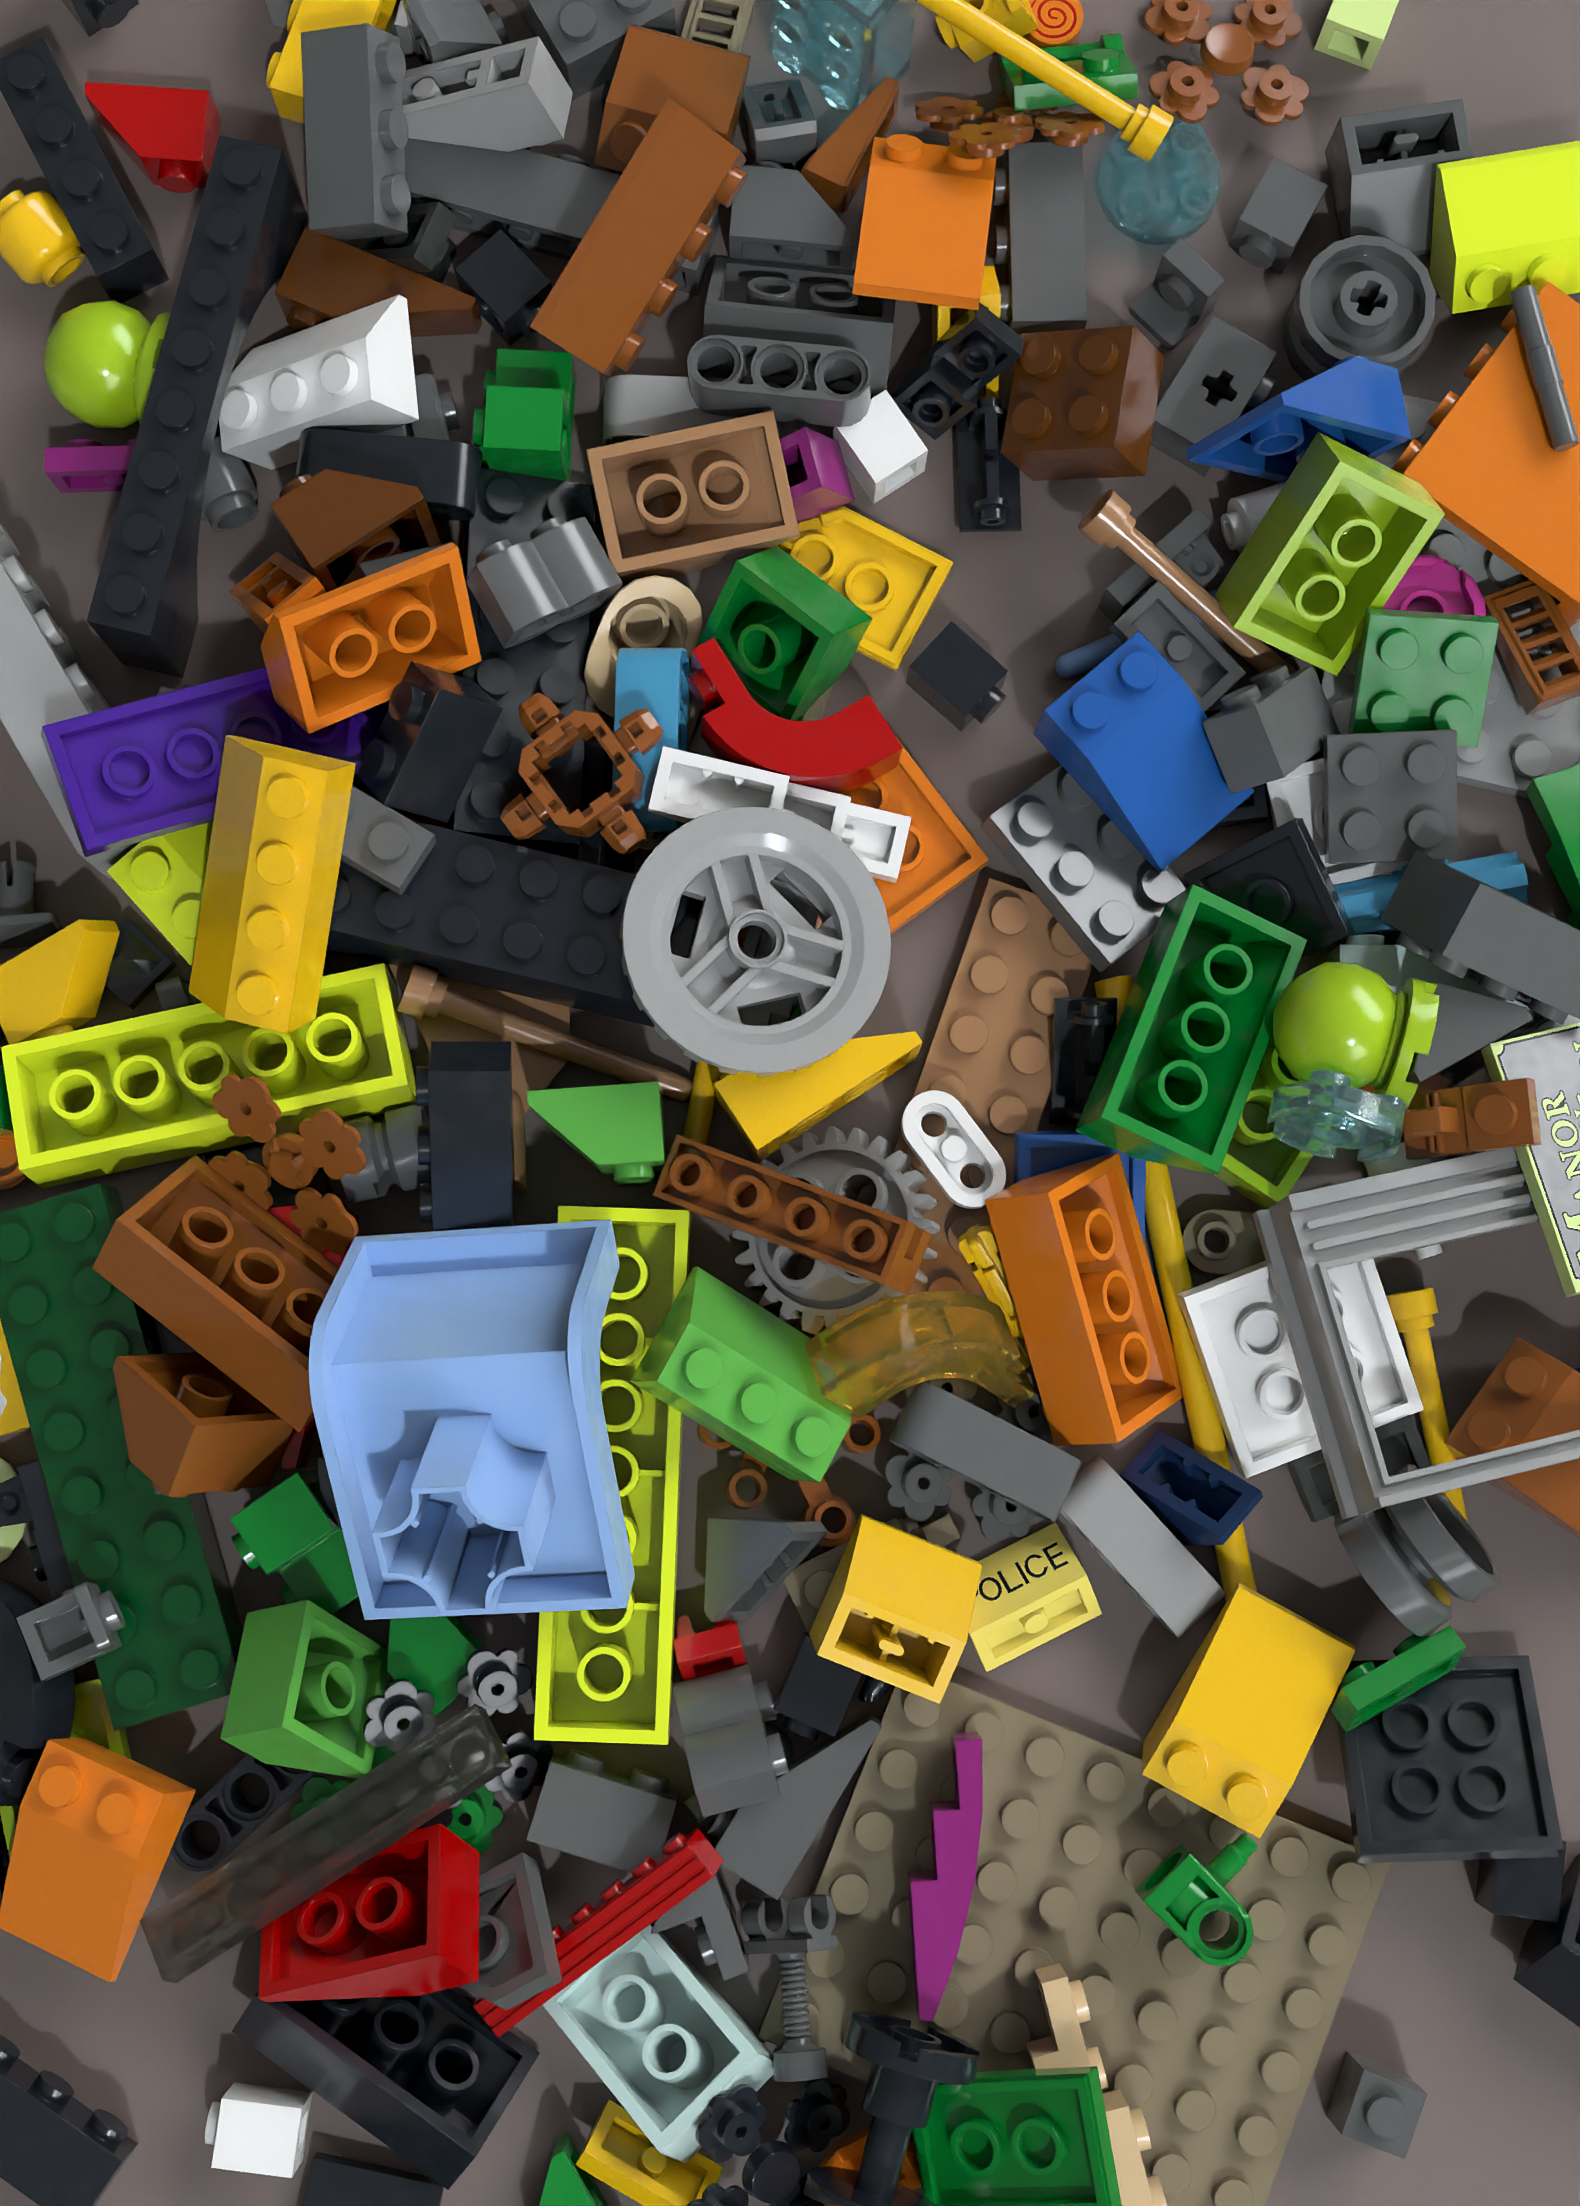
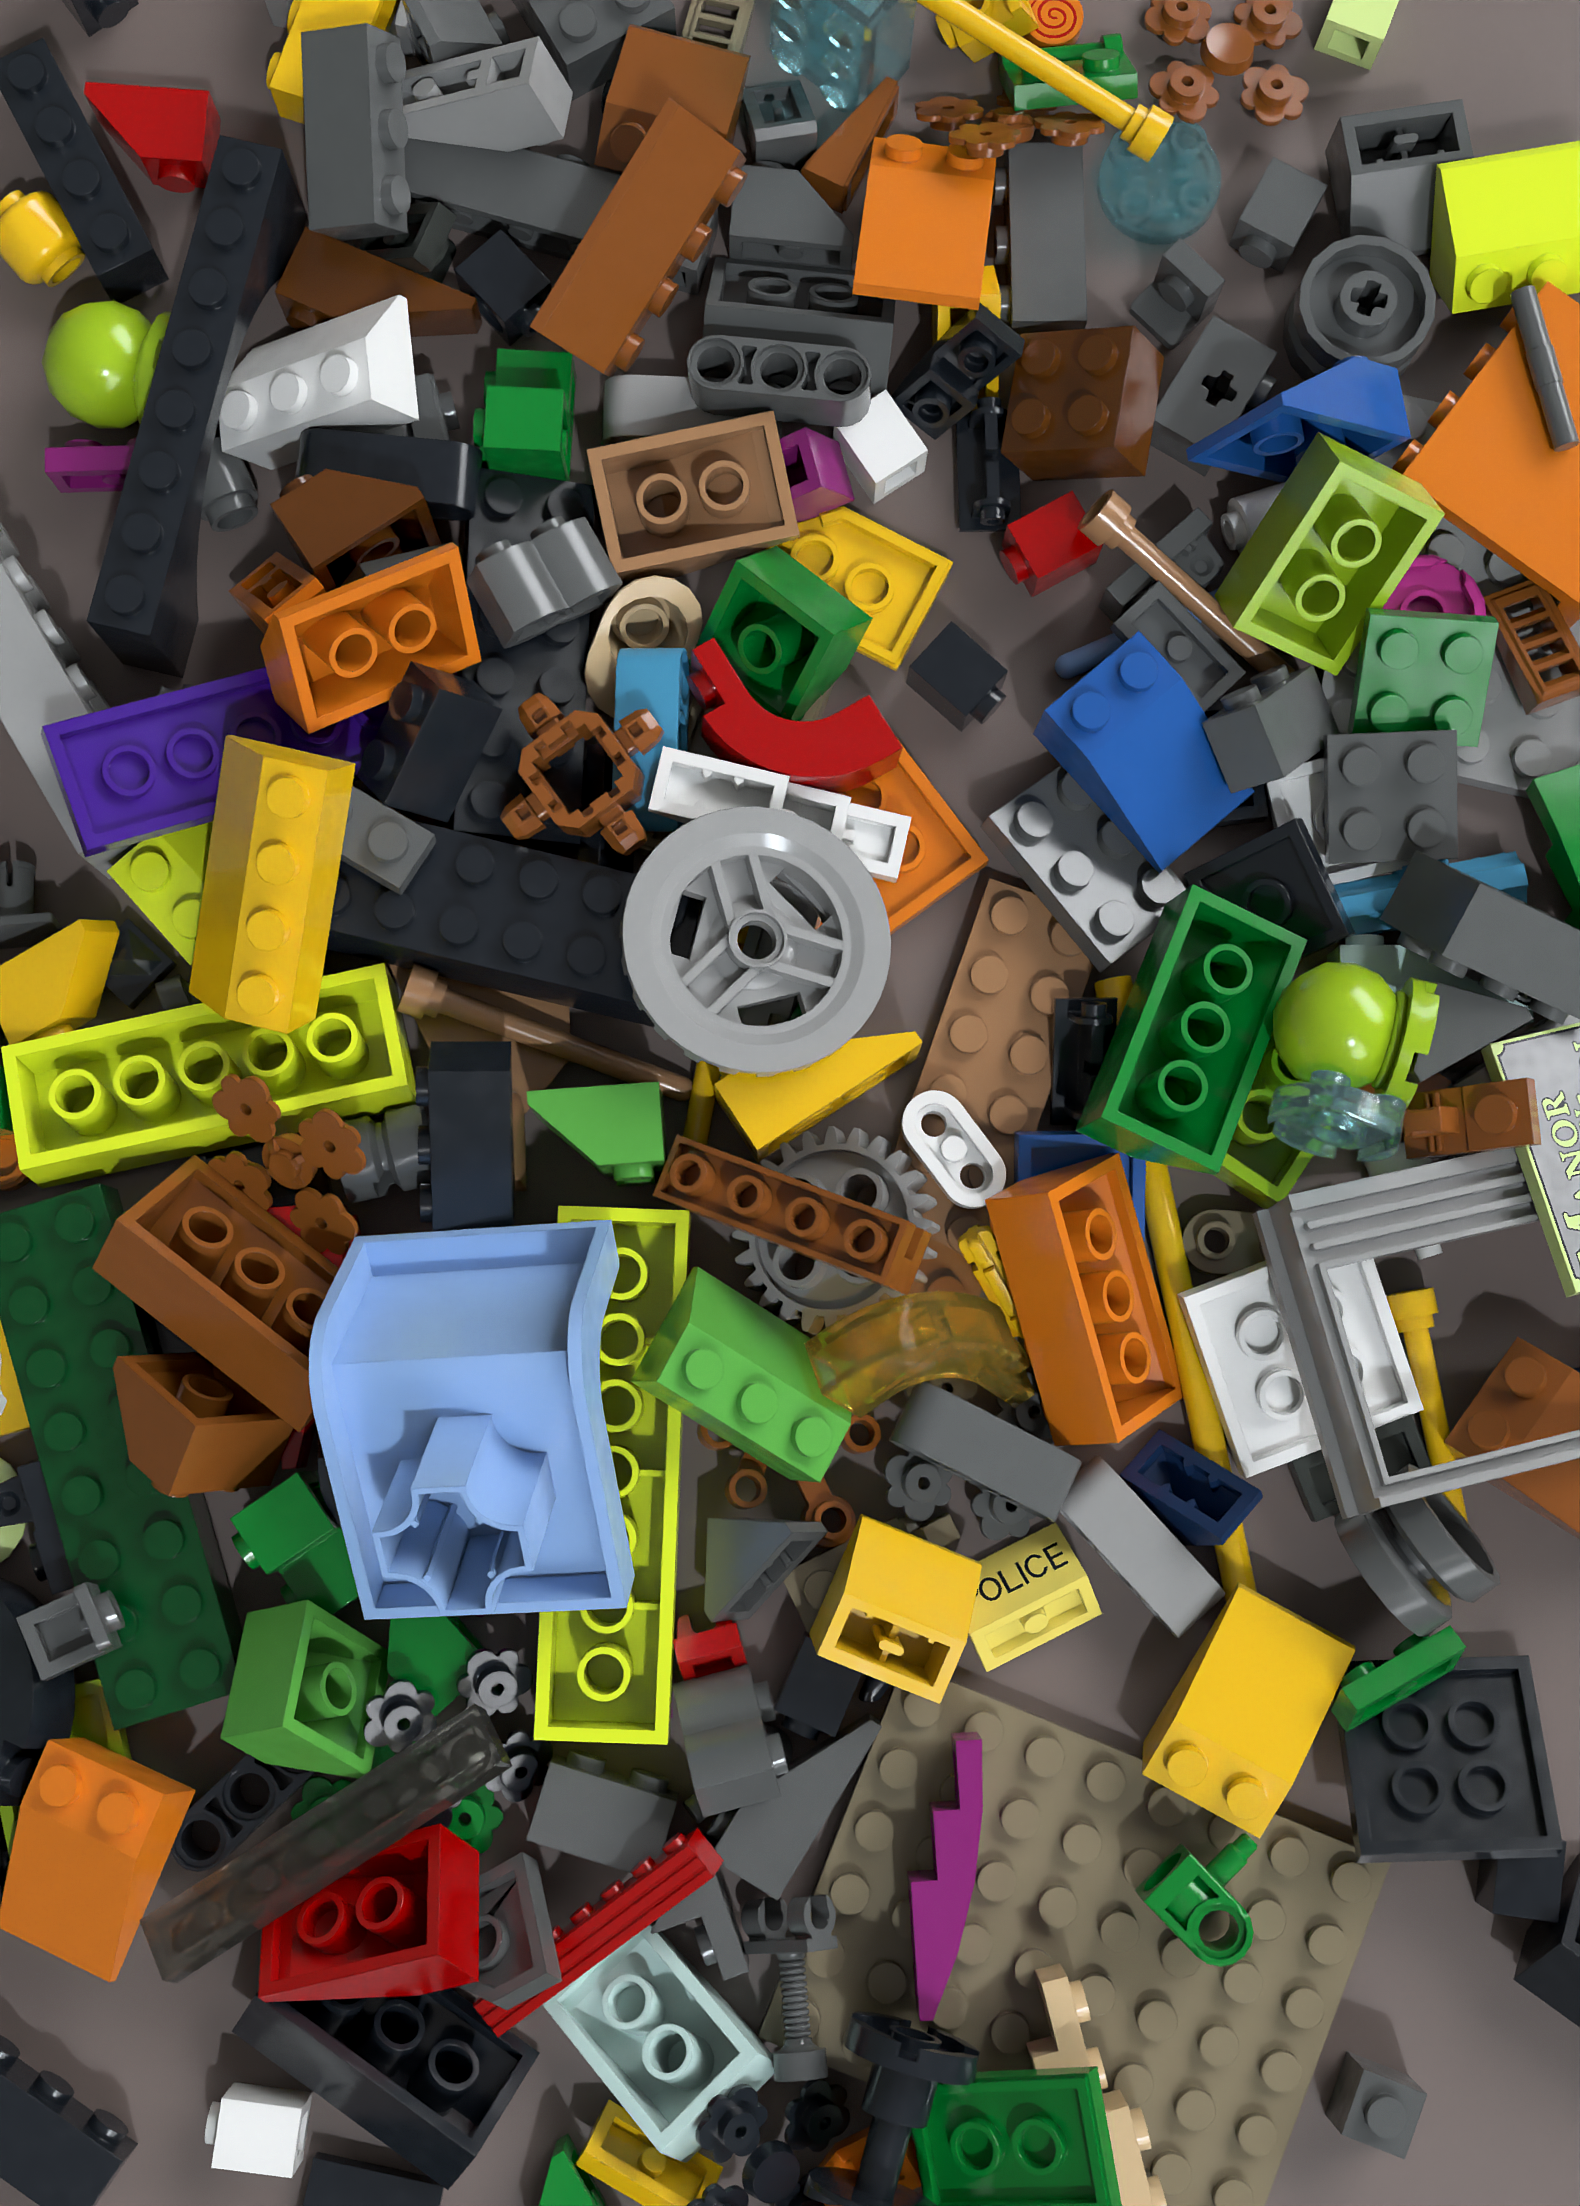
(1048, 545): none -> red brick

